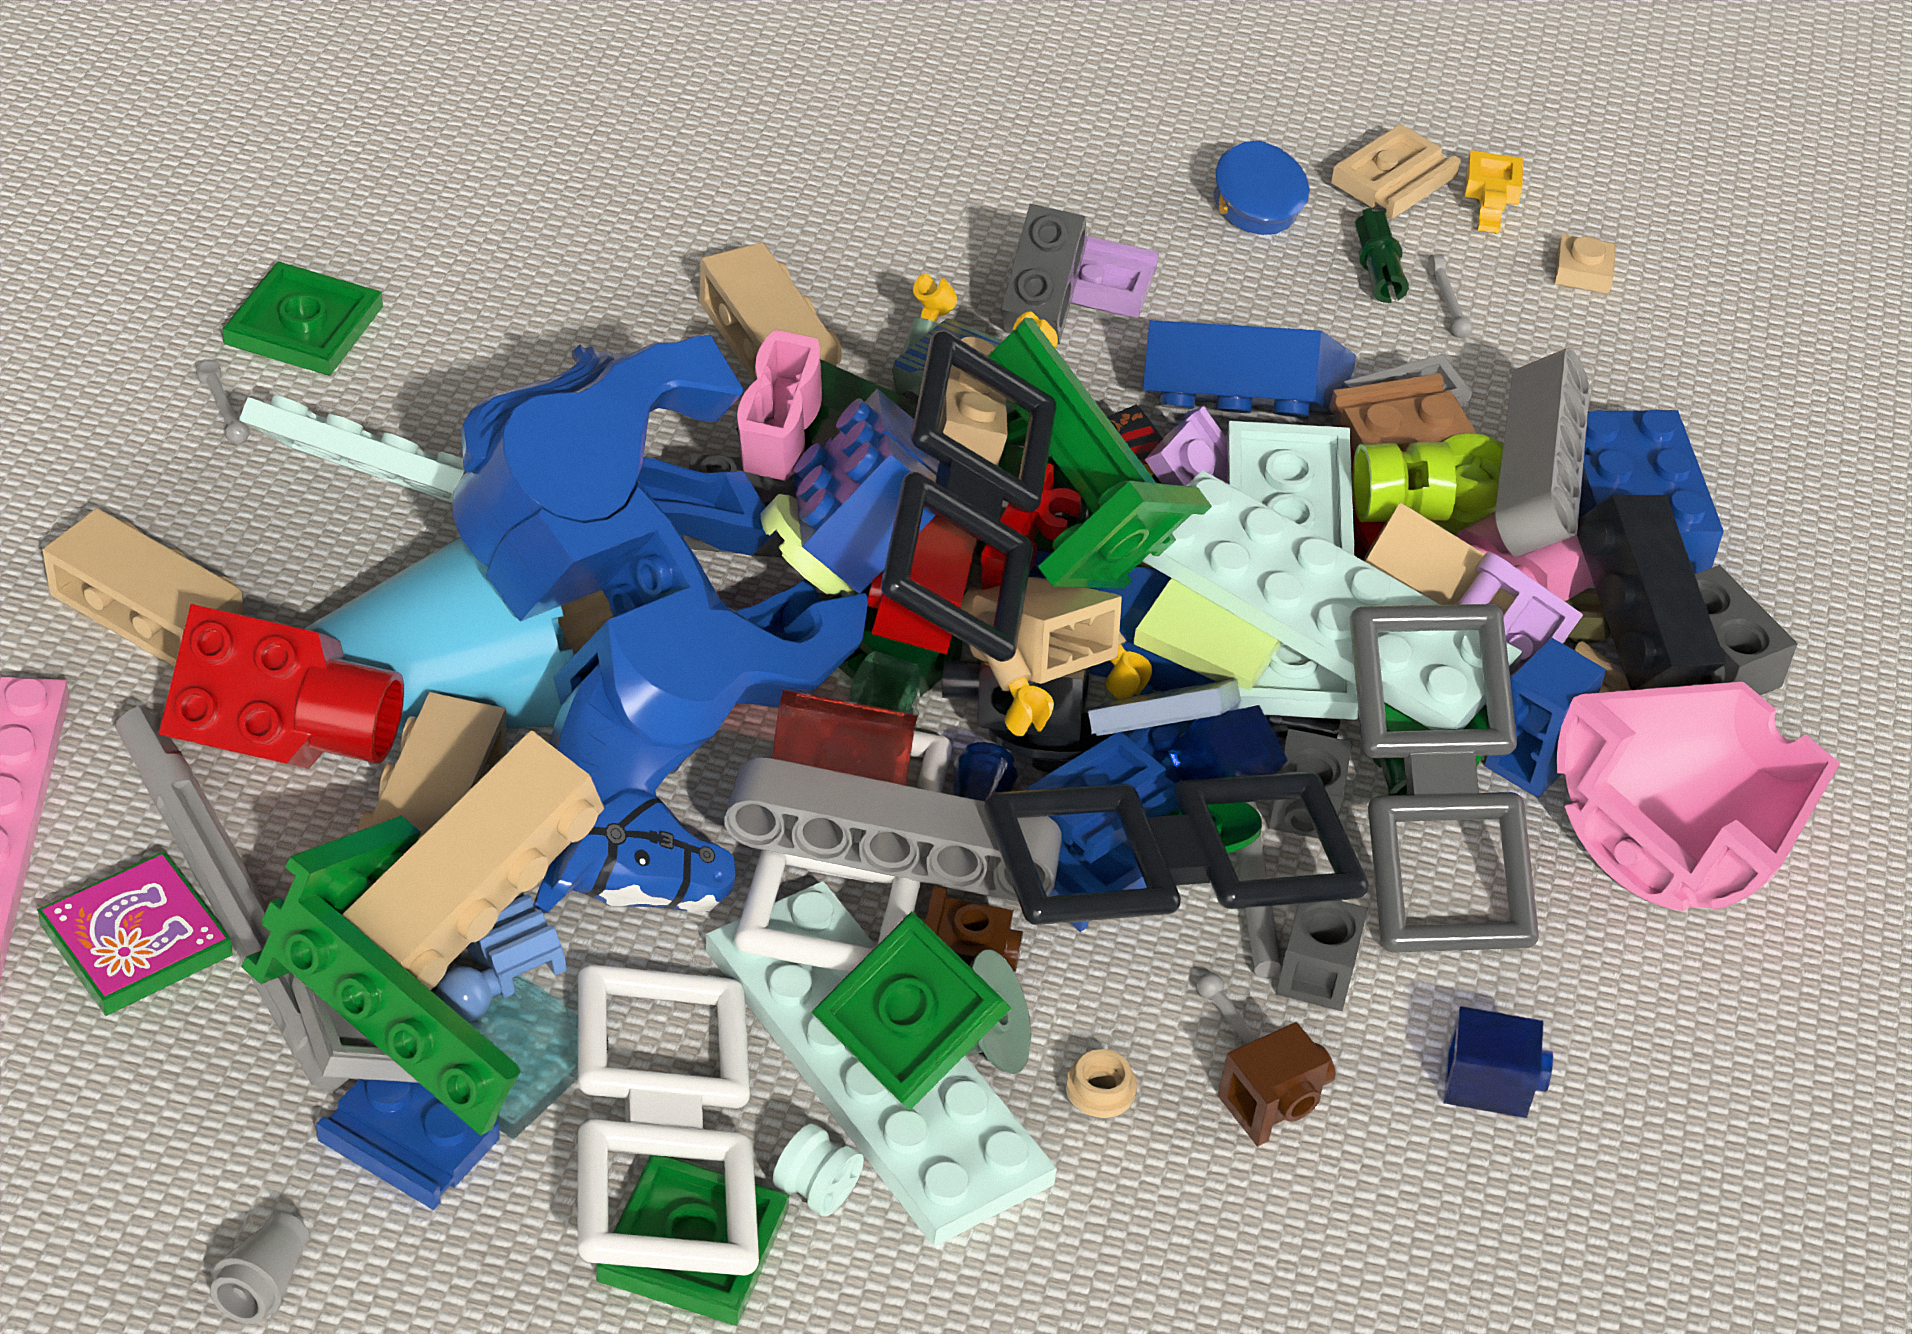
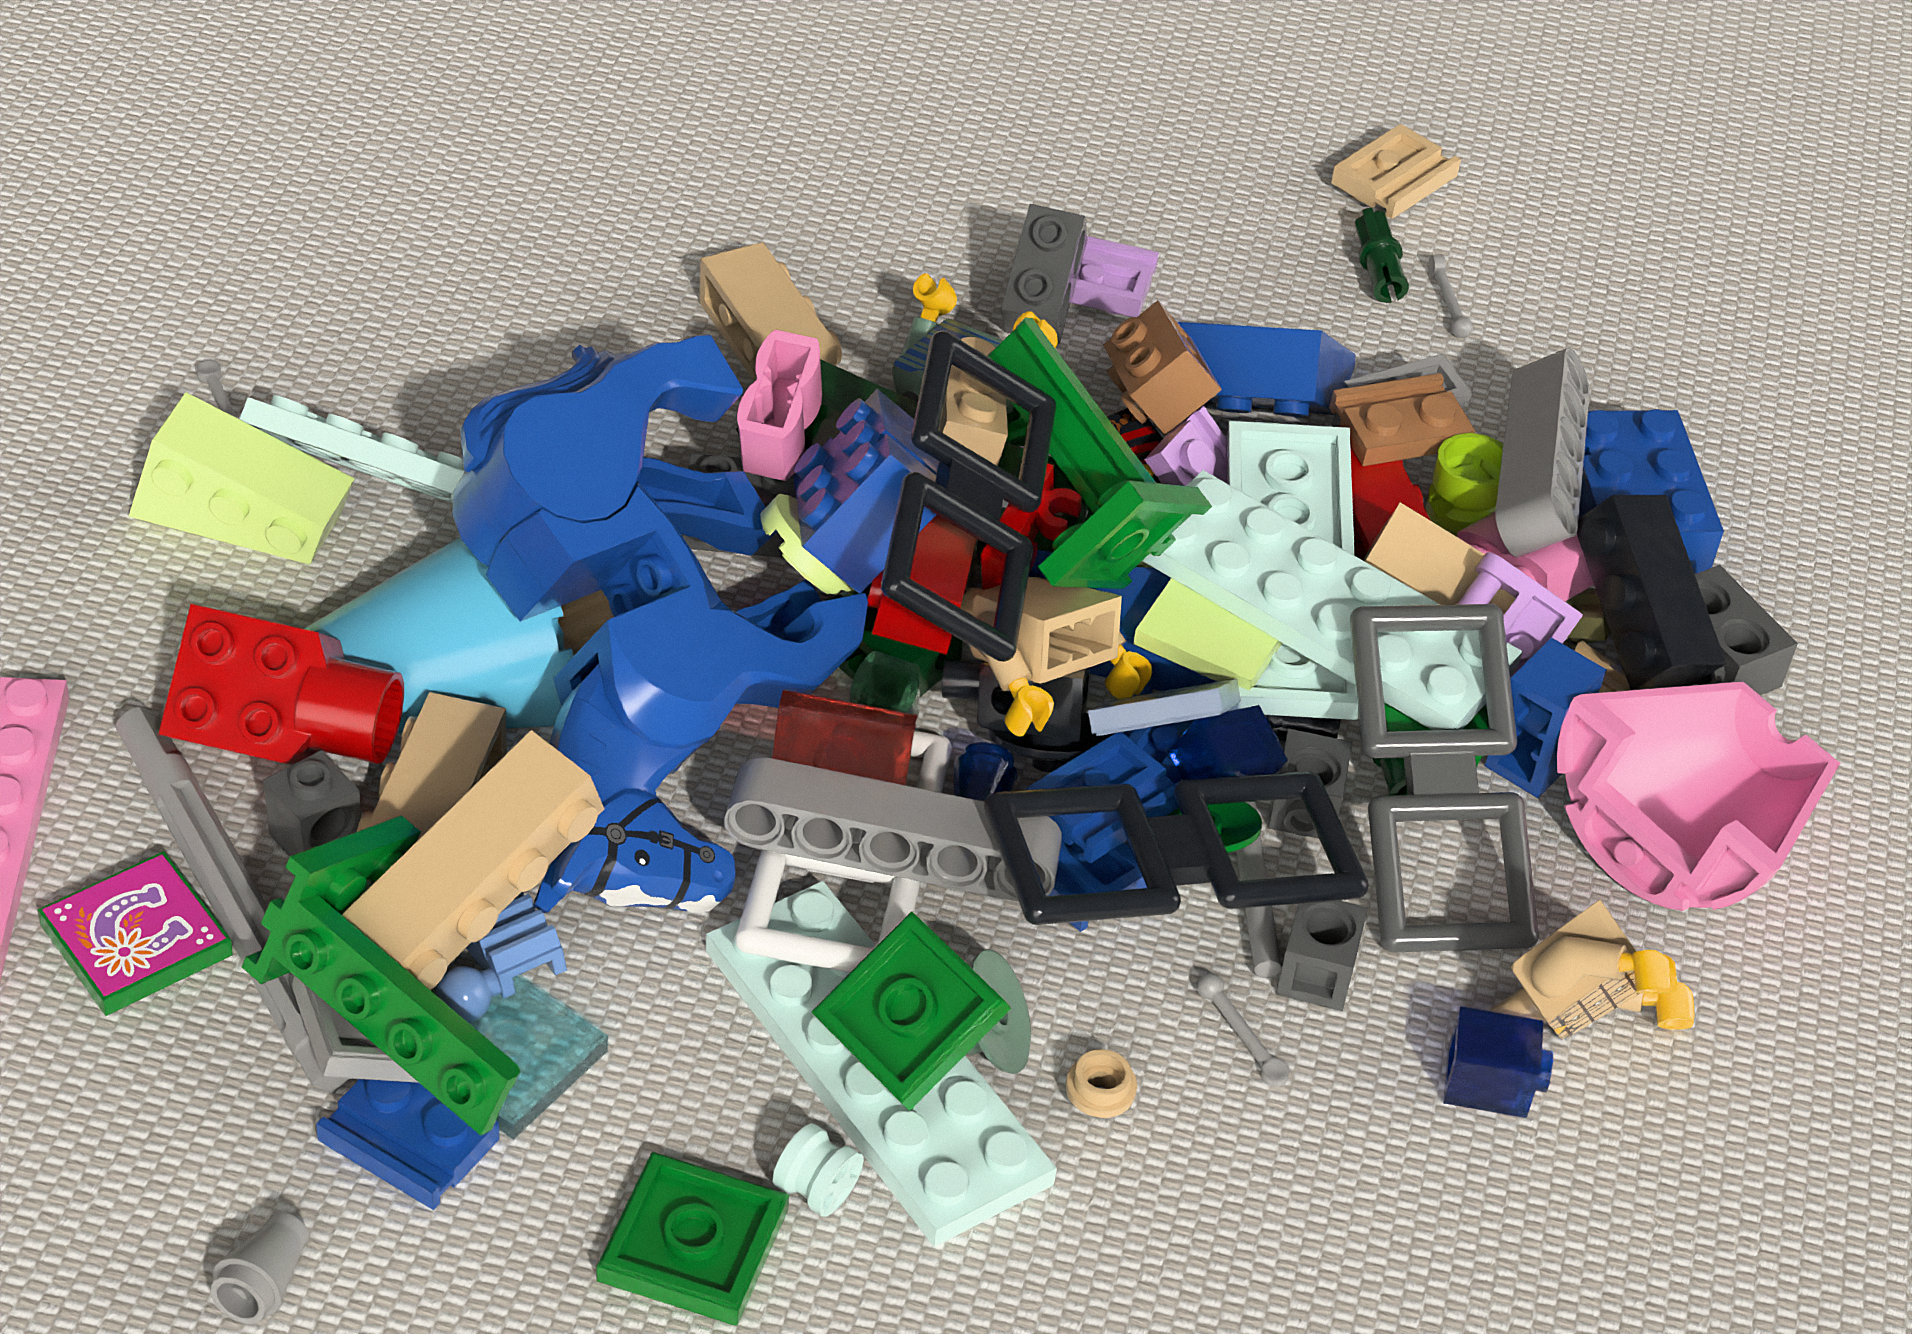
(133, 583): tan brick -> none
(238, 484): none -> yellowish green wedge
(303, 318): green tile -> none
(310, 804): none -> dark grey brick
(664, 1120): white bar -> none
(973, 927): reddish brown brick -> none
(1159, 369): none -> medium nougat brick
(1260, 187): blue piece -> none
(1274, 1080): reddish brown brick -> none
(1417, 478): lime wheel -> none
(1494, 182): yellow plate -> none
(1585, 263): tan plate -> none
(1591, 971): none -> tan torso

